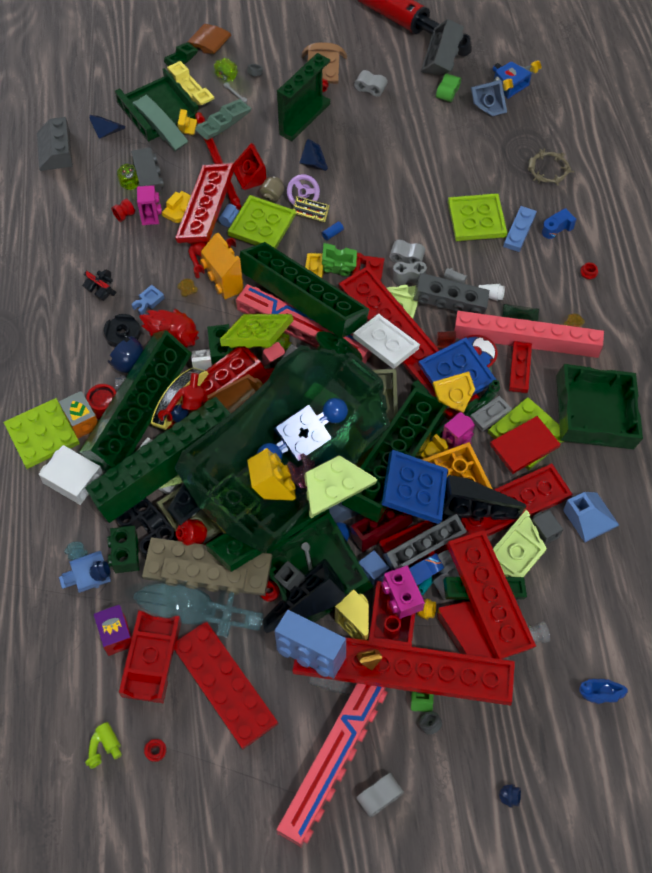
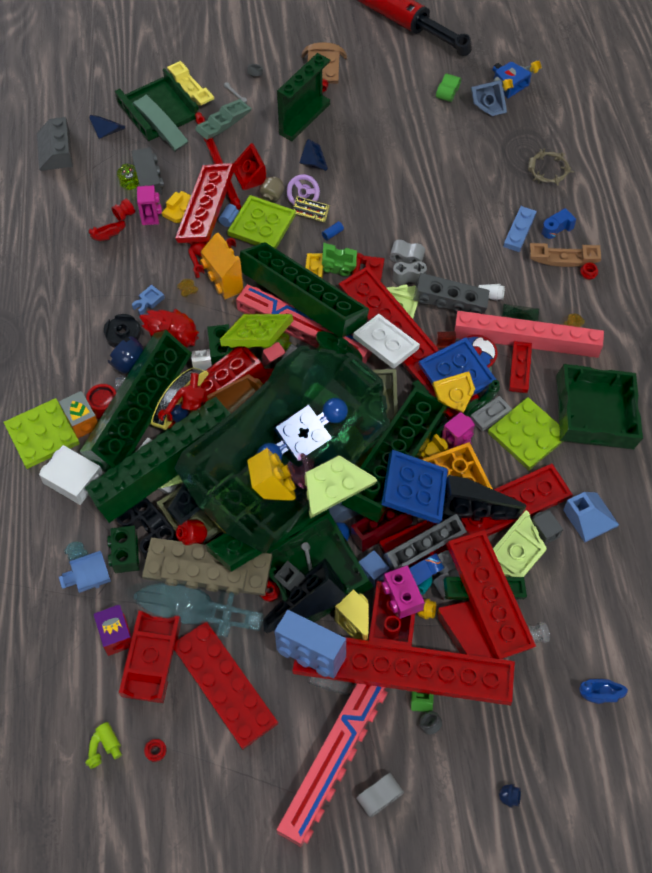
(100, 571): dark blue plate -> none
(104, 289): black hips -> none
(107, 231): none -> red arm
(183, 53): dark green slope -> none
(186, 124): yellow bracket -> none
(209, 38): dark orange slope -> none
(225, 69): clear neon green head -> none
(369, 658): pearl gold slope -> none
(370, 83): light grey axle -> none
(443, 48): dark grey slope -> none
(452, 275): light grey pin -> none
(477, 217): lime plate -> none
(525, 444): red tile -> none
(565, 257): none -> medium nougat slope

